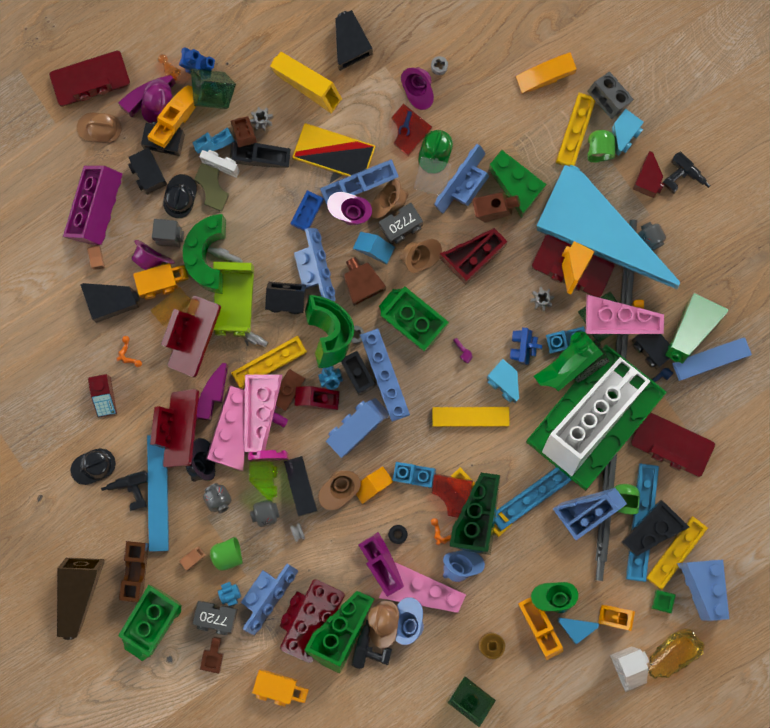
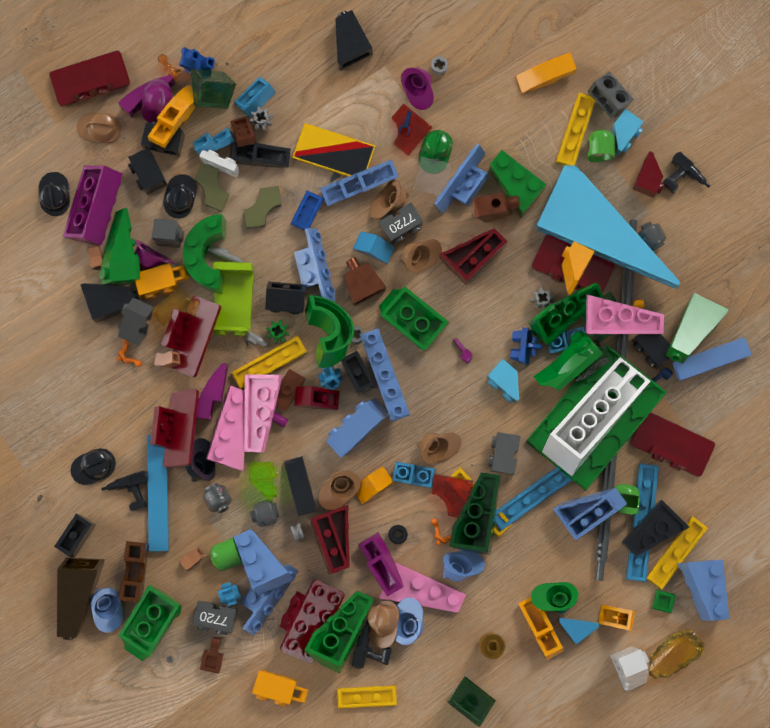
(54, 193): none -> black piece
(75, 535): none -> black brick
(102, 395): slope -> none
(106, 609): none -> medium blue piece
(119, 262): none -> green wedge
(133, 324): none -> dark grey brick
(167, 359): none -> nougat piece
(255, 96): none -> dark azure slope
(261, 565): none -> medium blue wedge
(267, 201): none -> olive tile
(268, 455): dark pink tile -> none
(275, 327): none -> green gear
(306, 81): yellow slope -> none
(333, 538): none -> dark red wedge
(349, 208): magenta piece -> none
(367, 696): none -> yellow tile
(439, 446): none -> medium nougat piece
(470, 417): yellow tile -> none
(504, 449): none -> dark grey brick
(562, 314): none -> green wedge

